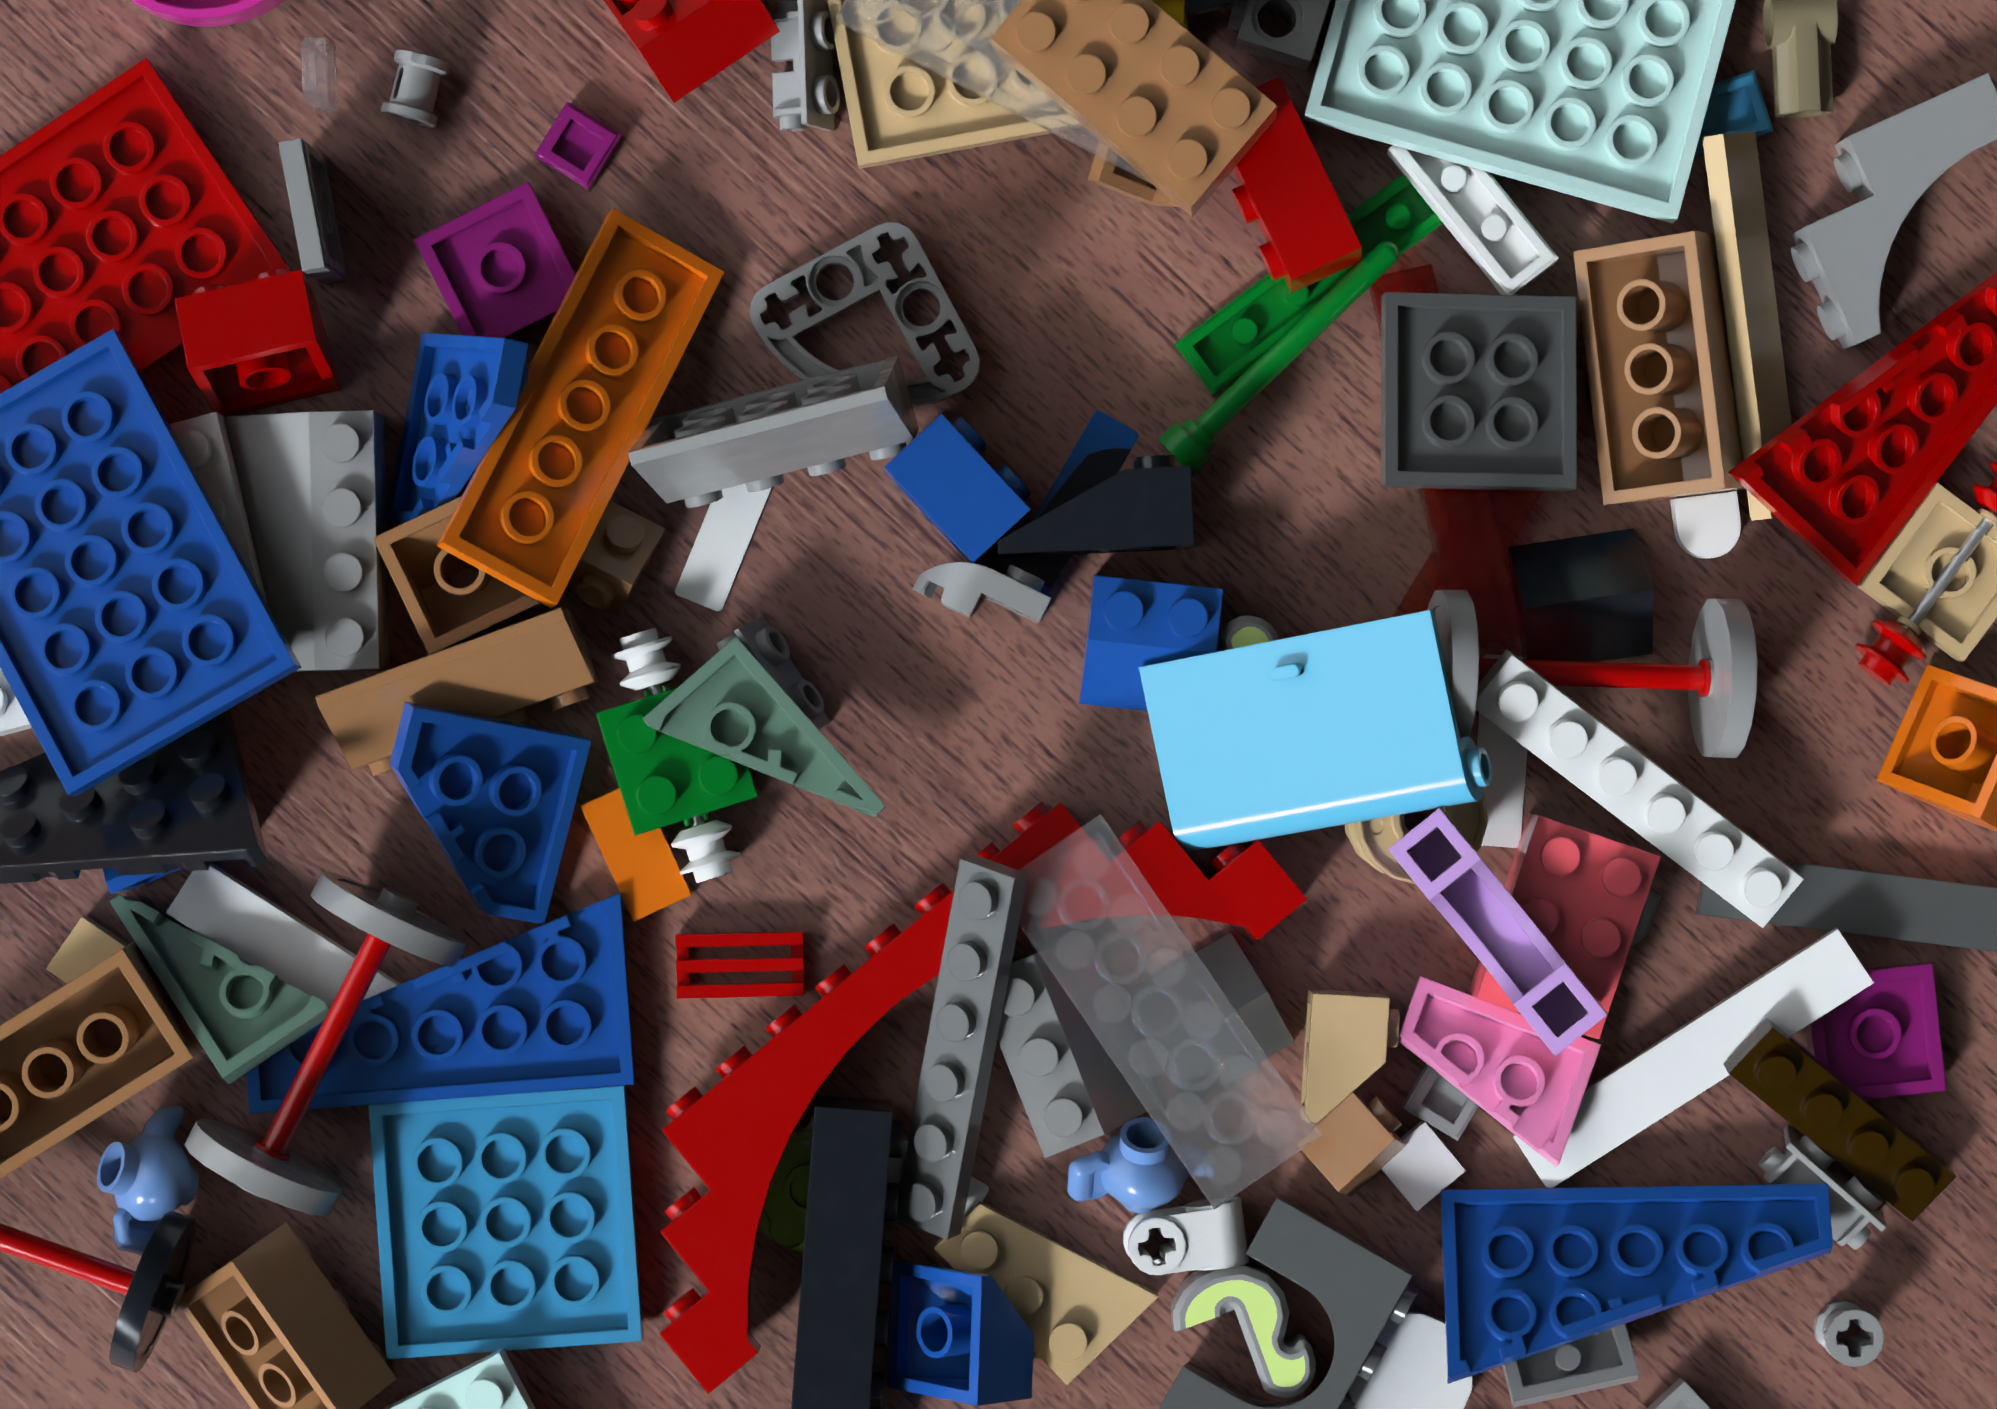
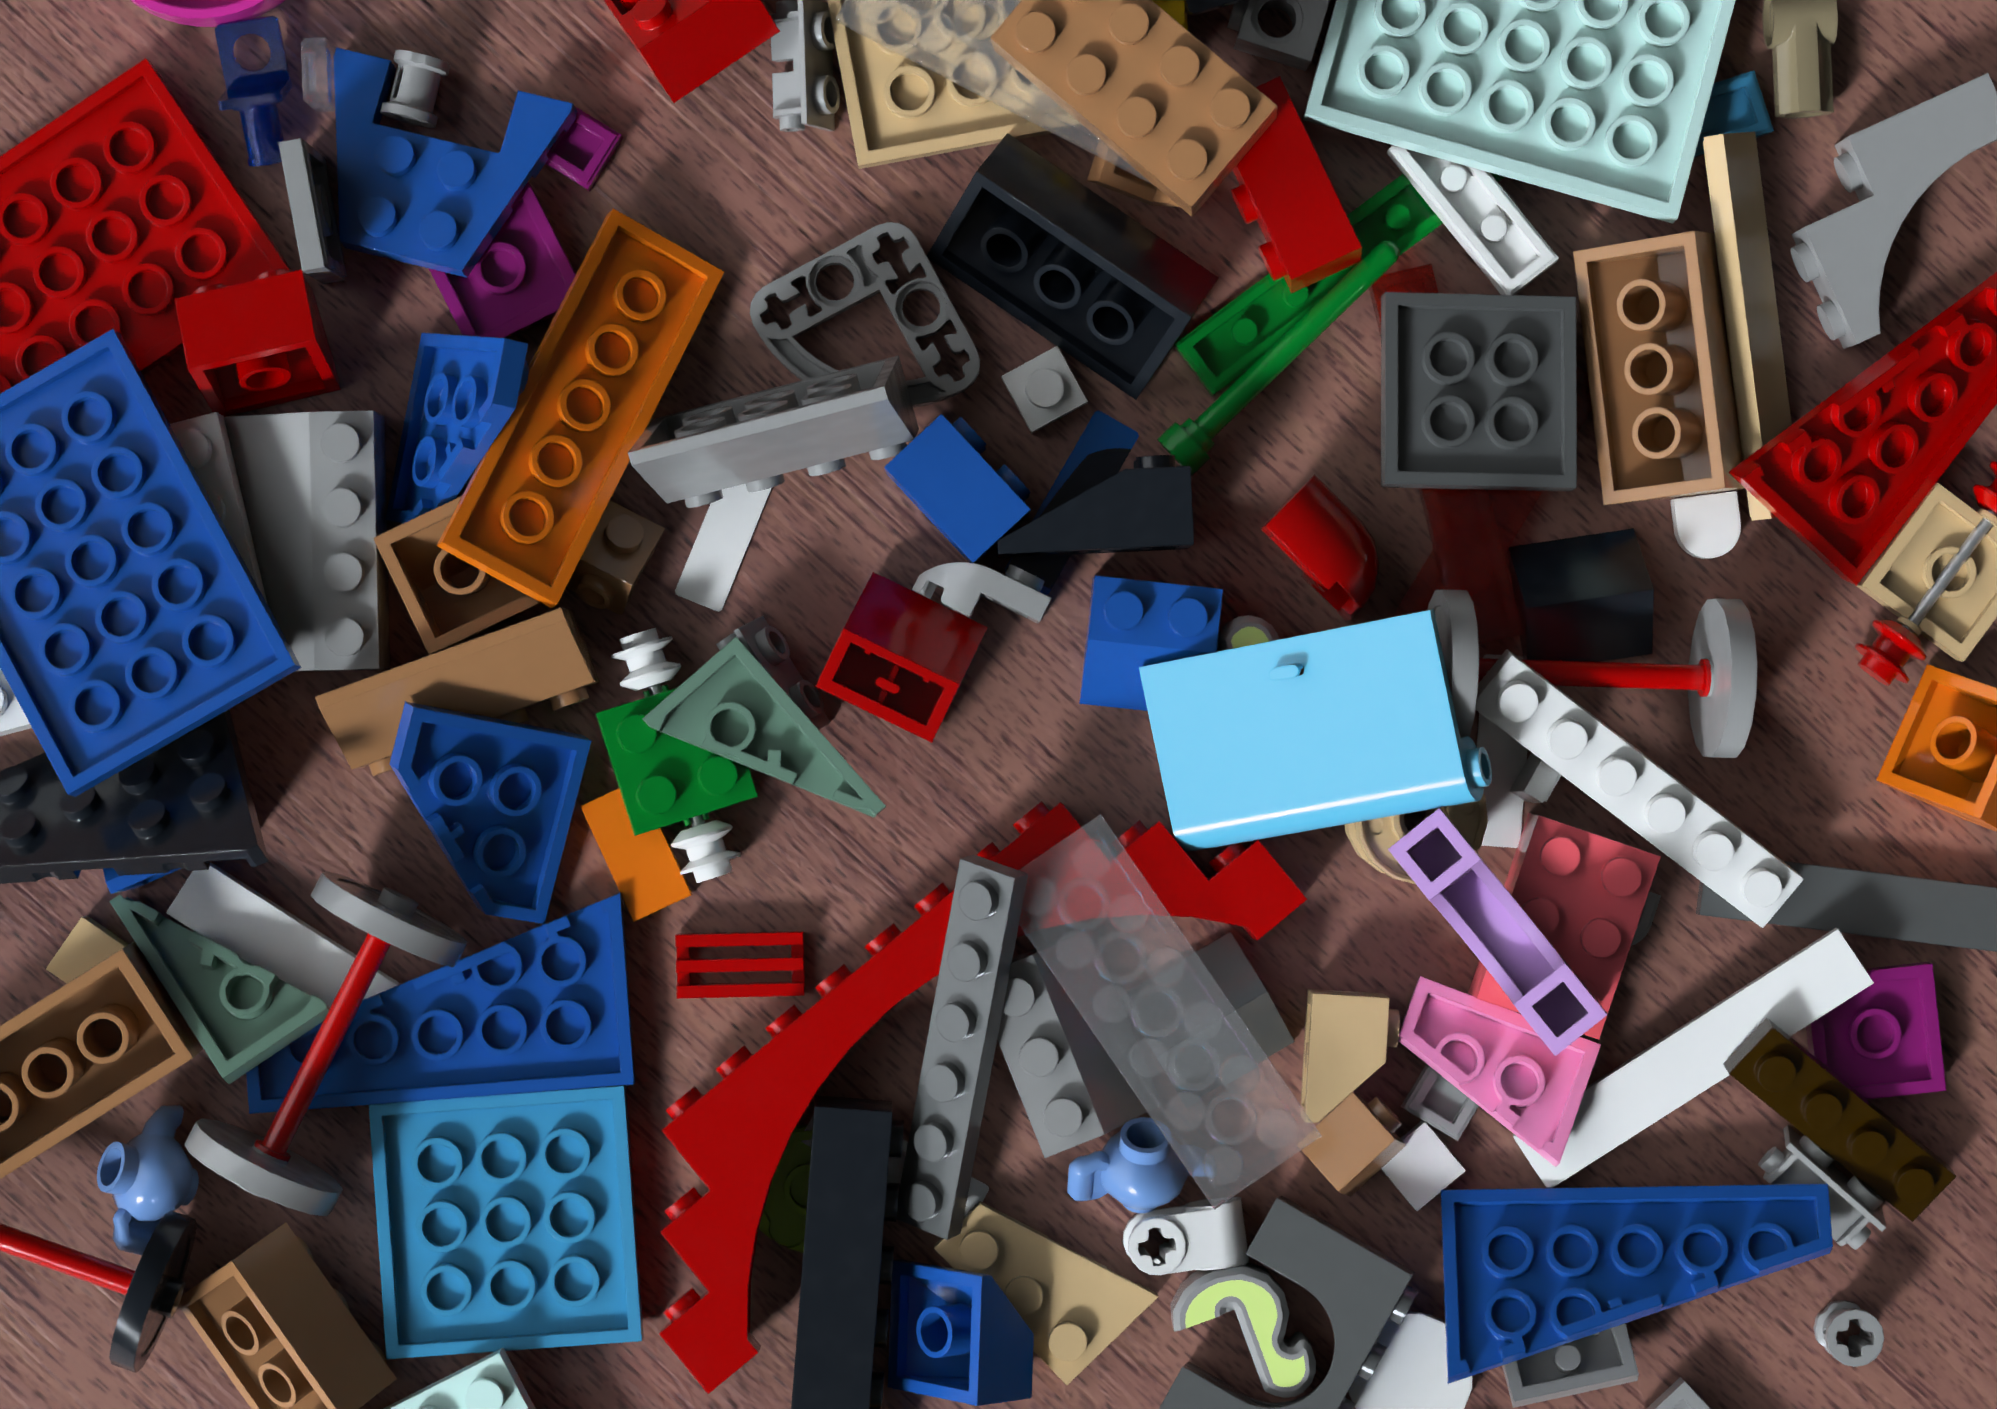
(255, 91): none -> clear blue bracket
(422, 194): none -> blue wing
(901, 657): none -> red slope
(1044, 389): none -> white plate
(1071, 266): none -> black slope
(1327, 546): none -> red brick
(1535, 781): none -> white tile

